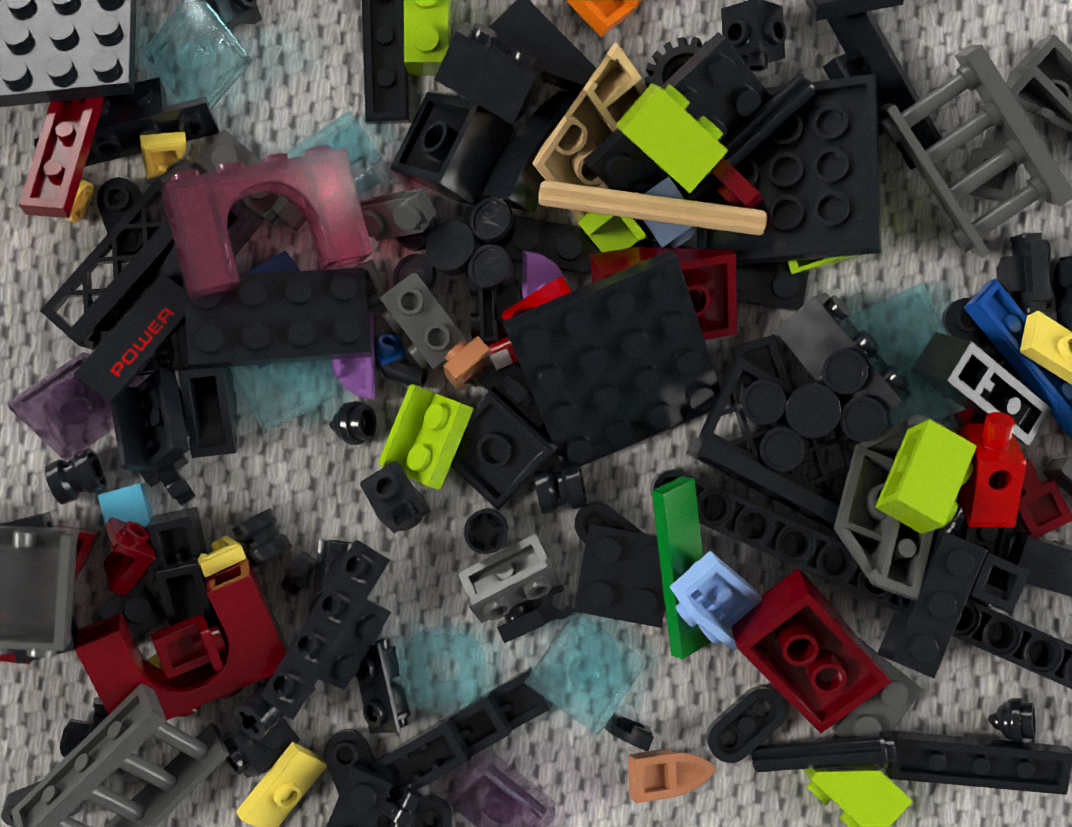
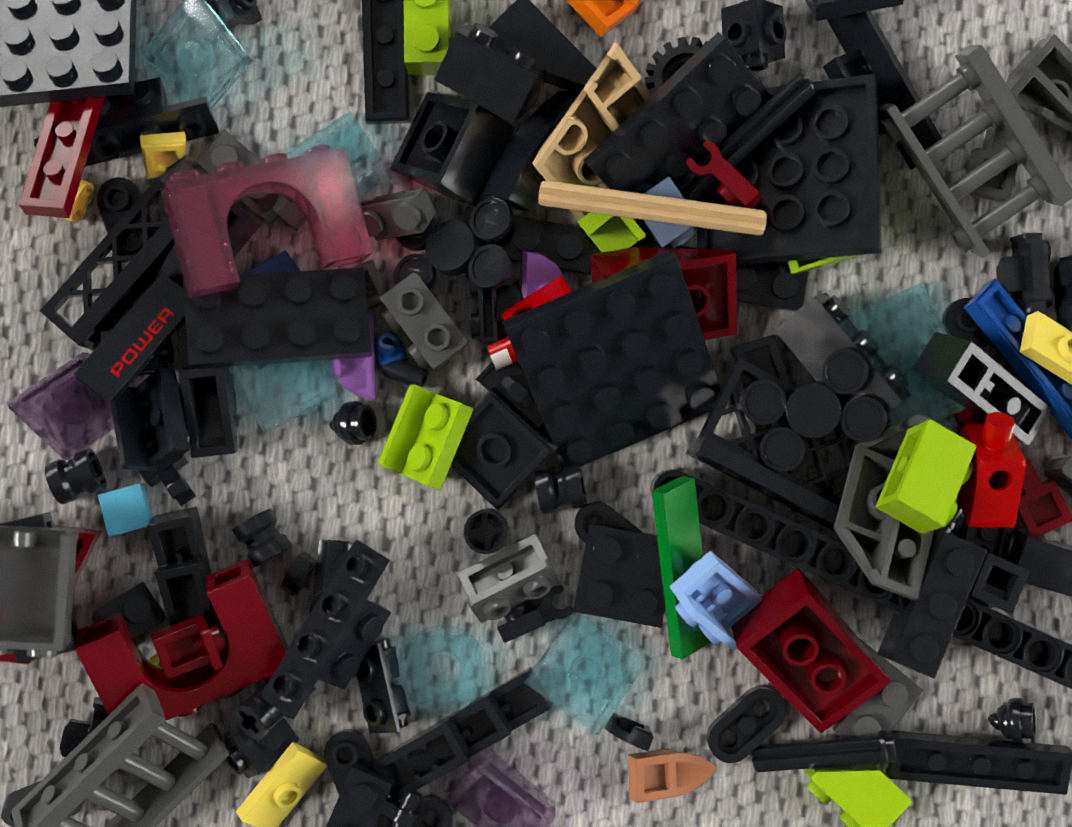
(130, 555): dark red bracket -> none
(223, 555): light yellow tile -> none
(394, 498): black bracket -> none
(466, 363): nougat plate -> none
(672, 136): lime brick -> none

